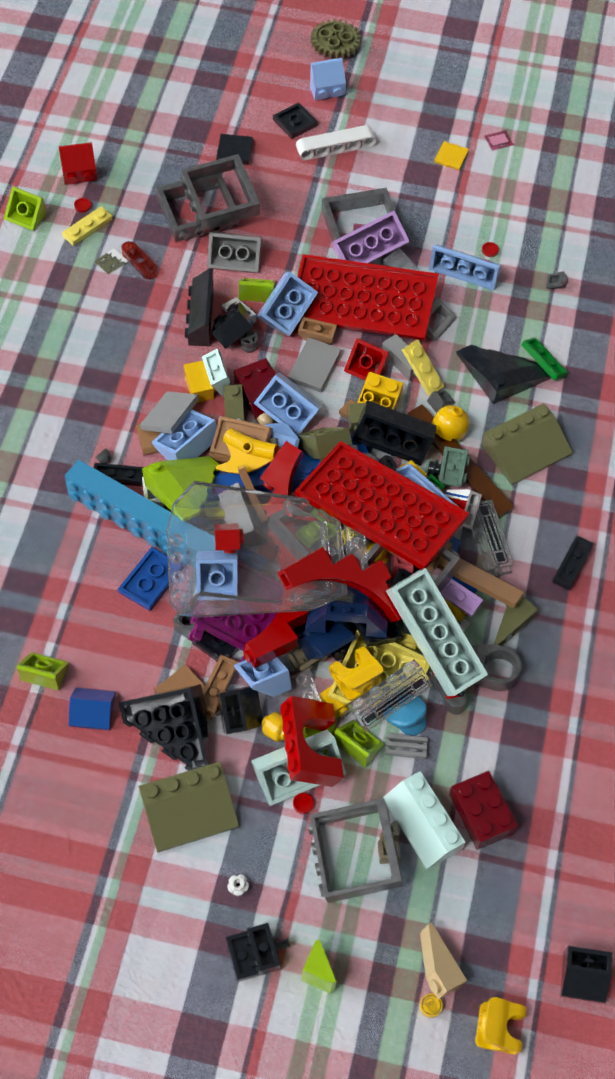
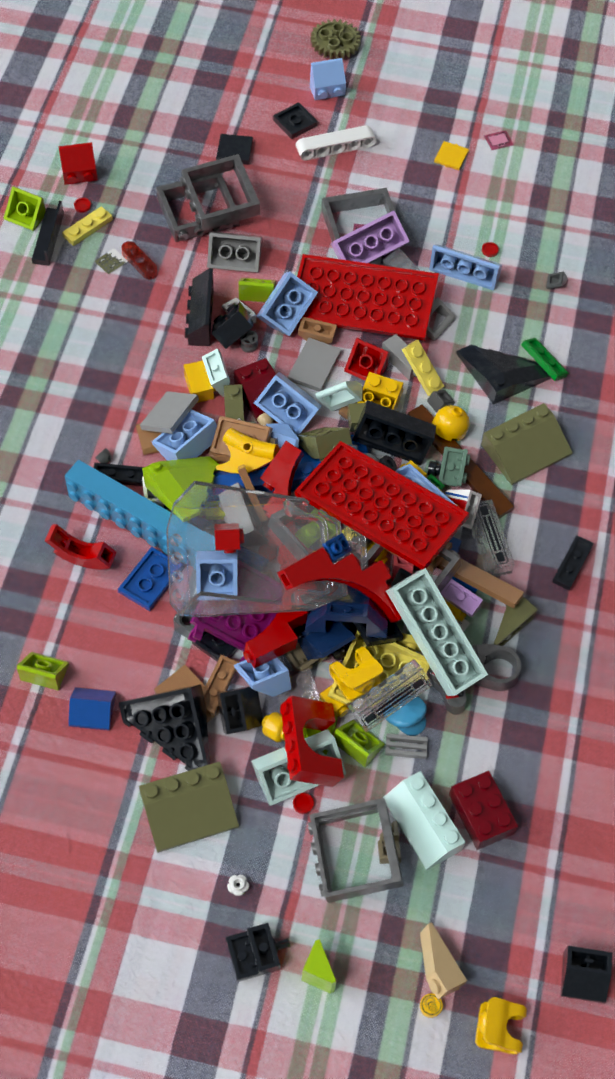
(48, 235): none -> black panel
(84, 554): none -> red arch
(337, 547): none -> blue slope
(341, 395): none -> light aqua tile

